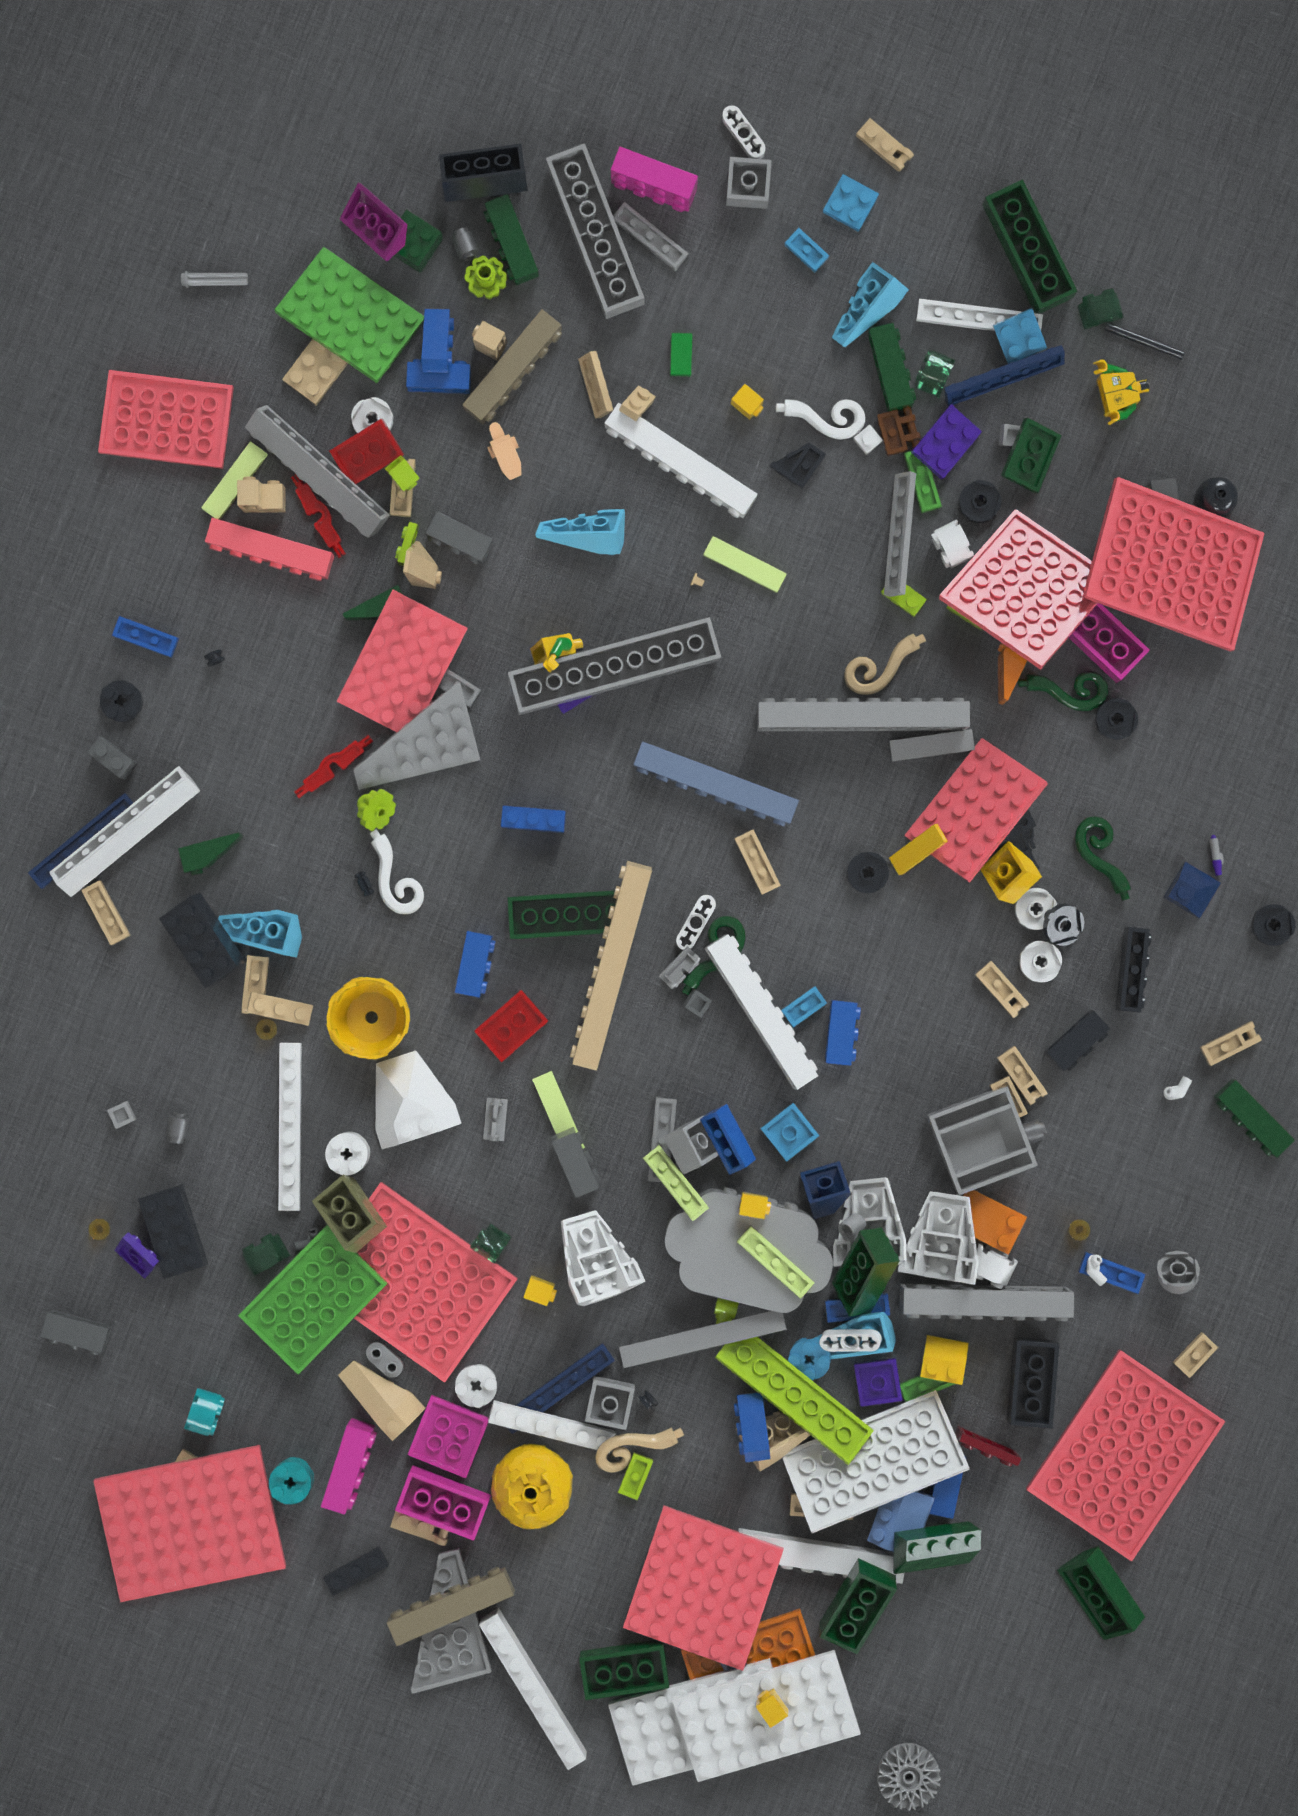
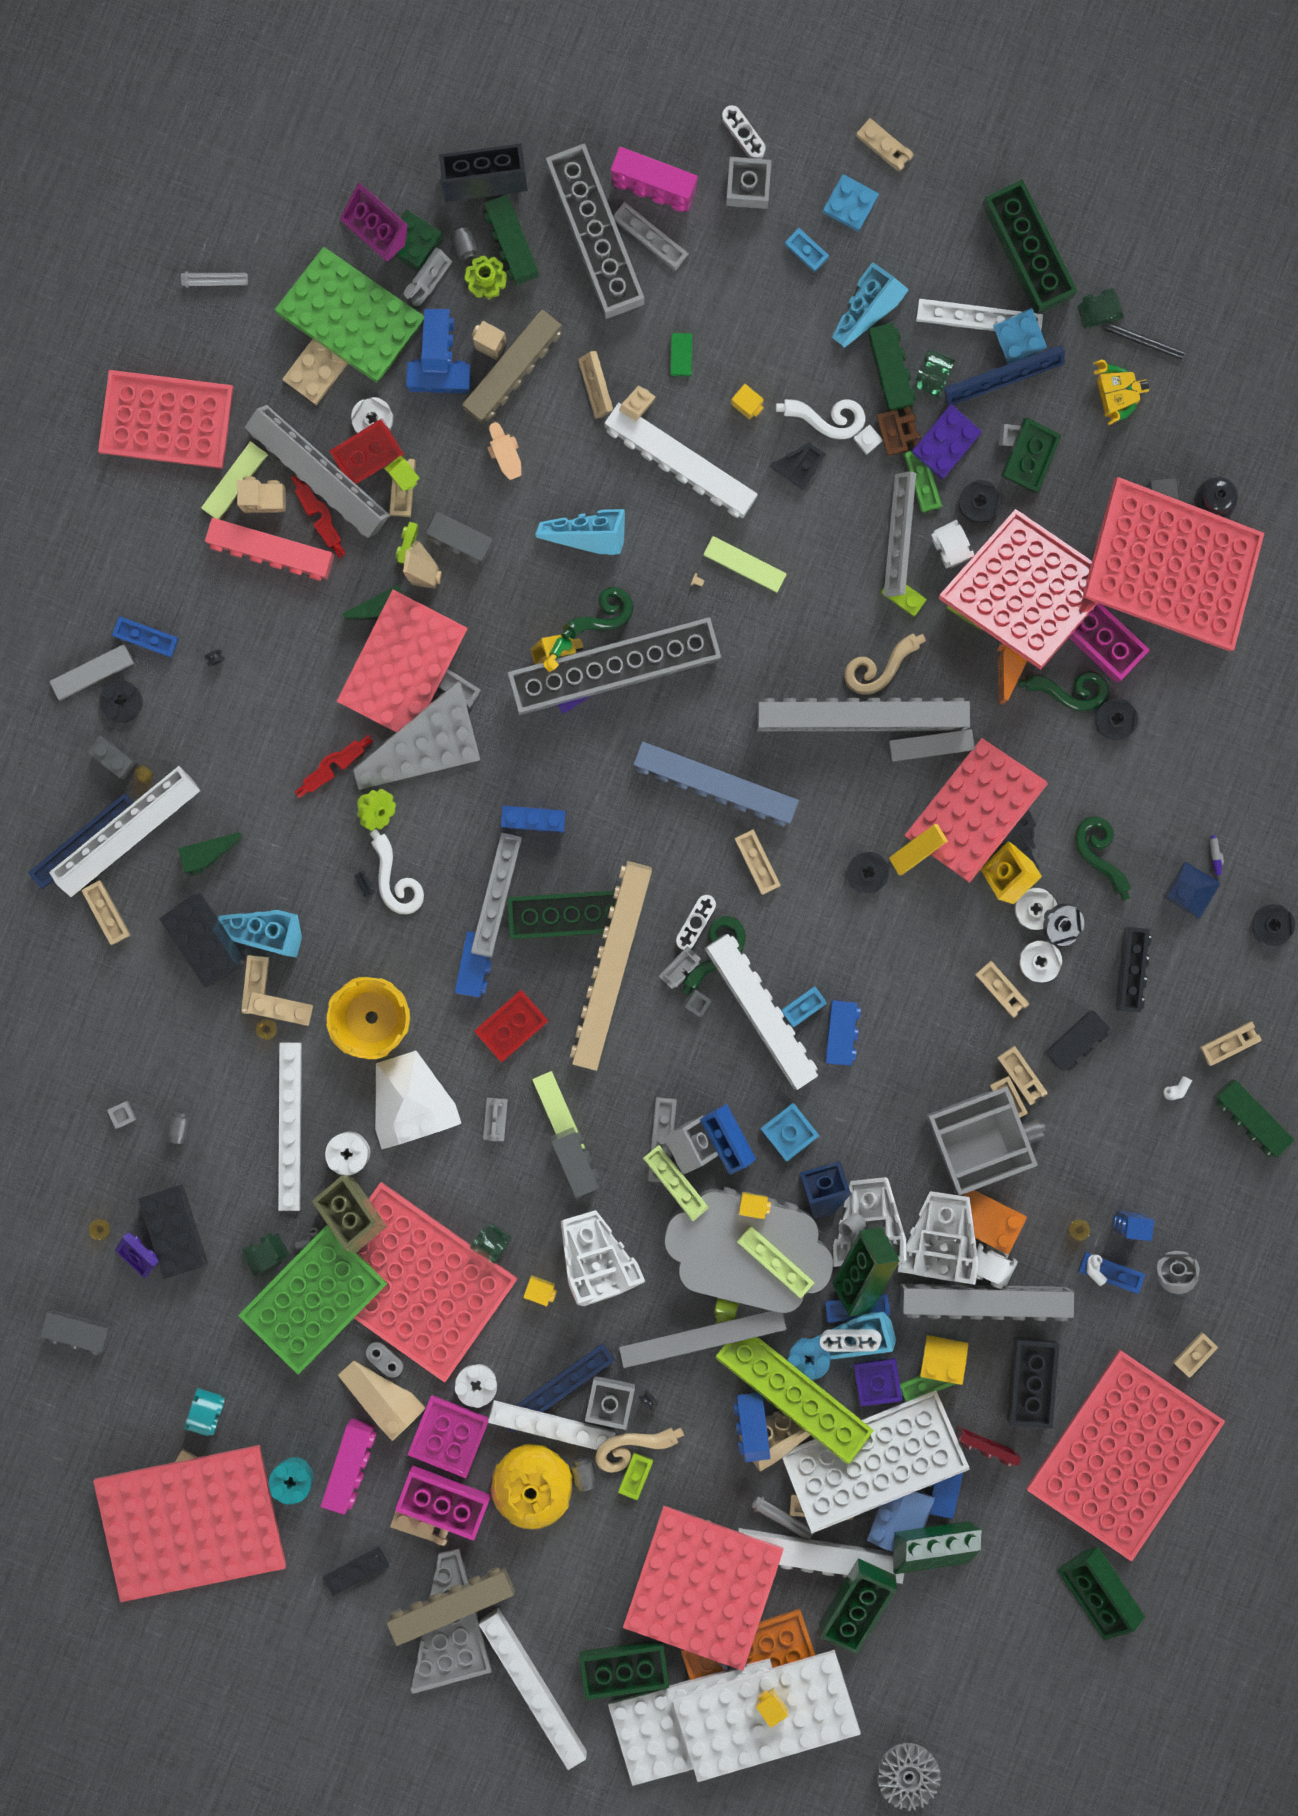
(92, 672): none -> light grey tile
(143, 774): none -> clear yellow plate
(427, 277): none -> light grey hinge
(496, 895): none -> light grey plate
(580, 624): none -> dark green plant
(583, 1474): none -> flat silver brick
(781, 1517): none -> light grey axle
(1133, 1225): none -> blue brick

